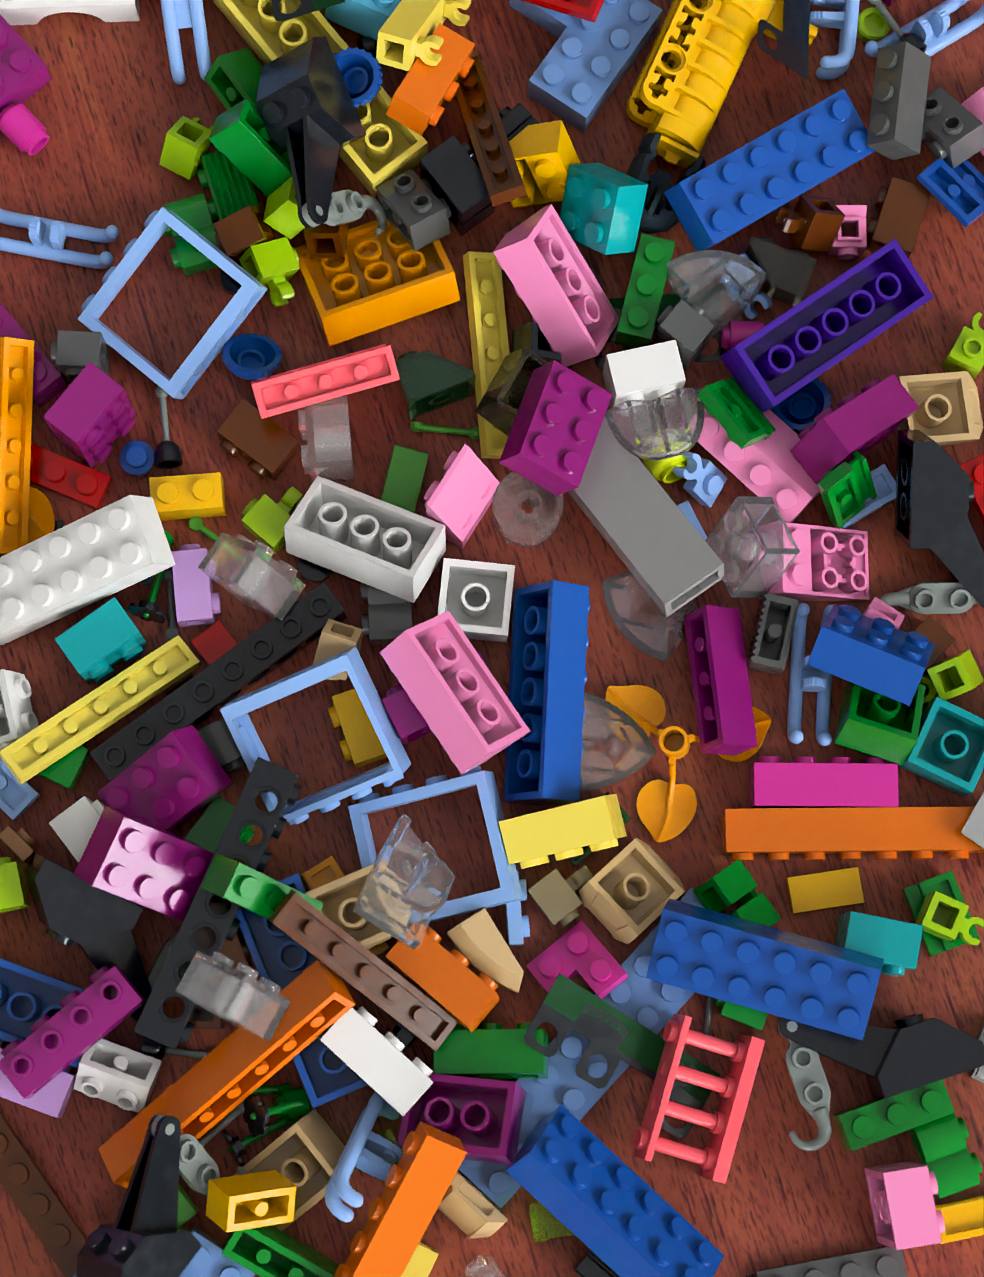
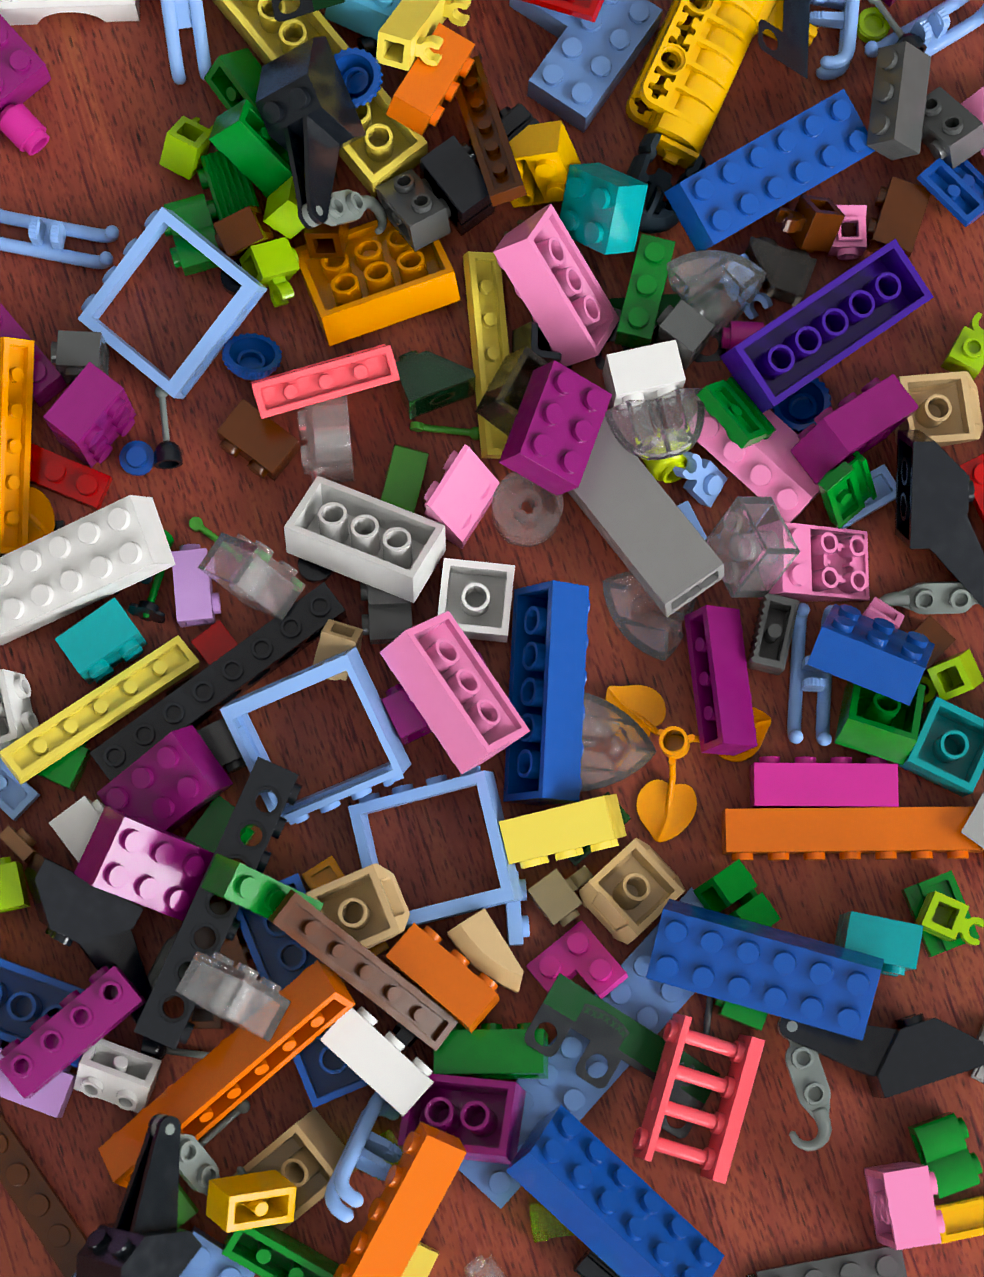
(172, 631): dark grey hinge -> none
(188, 496): yellow brick -> none
(267, 519): lime brick -> none
(287, 1105): plant -> none
(360, 740): yellow brick -> none
(404, 886): clear slope -> none
(471, 1209): tan slope -> none
(824, 890): yellow tile -> none
(892, 1115): green brick -> none

